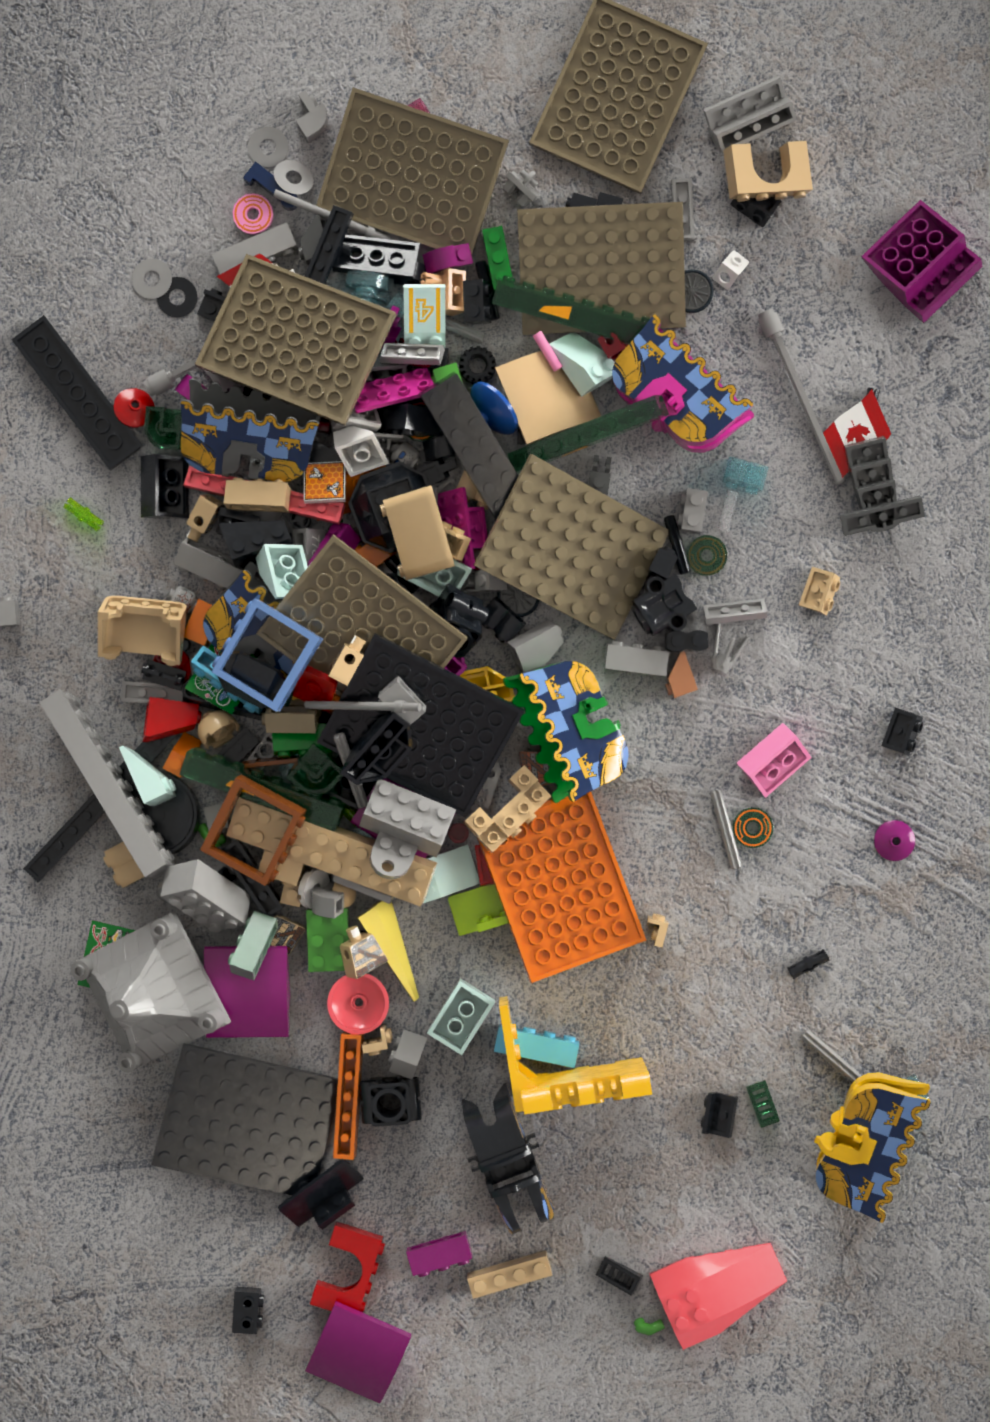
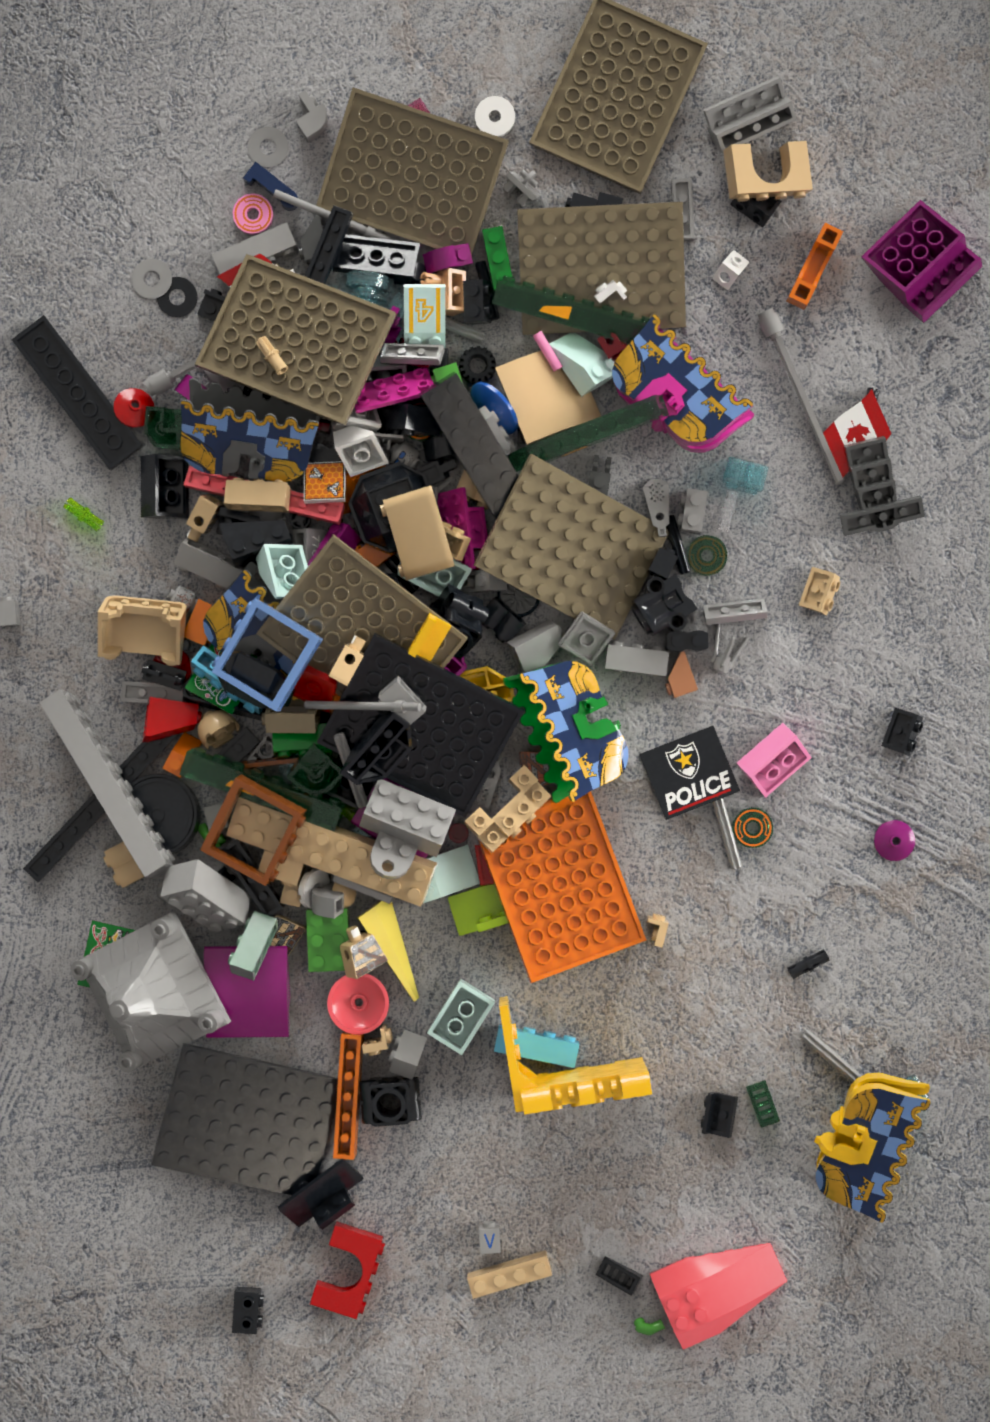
(150, 782): light aqua slope -> none
(271, 355): none -> tan axle
(287, 165): light grey piece -> none
(358, 1352): magenta slope -> none
(429, 637): none -> yellow panel
(439, 1254): magenta brick -> none
(489, 1238): none -> light grey brick
(498, 105): none -> white tile
(498, 431): none -> light grey hinge
(505, 1153): black animal -> none
(586, 638): none -> light grey tile
(604, 290): none -> white bracket
(658, 507): none -> light grey piece
(689, 772): none -> black sticker
(698, 291): dark grey wheel -> none
(814, 266): none -> orange arch

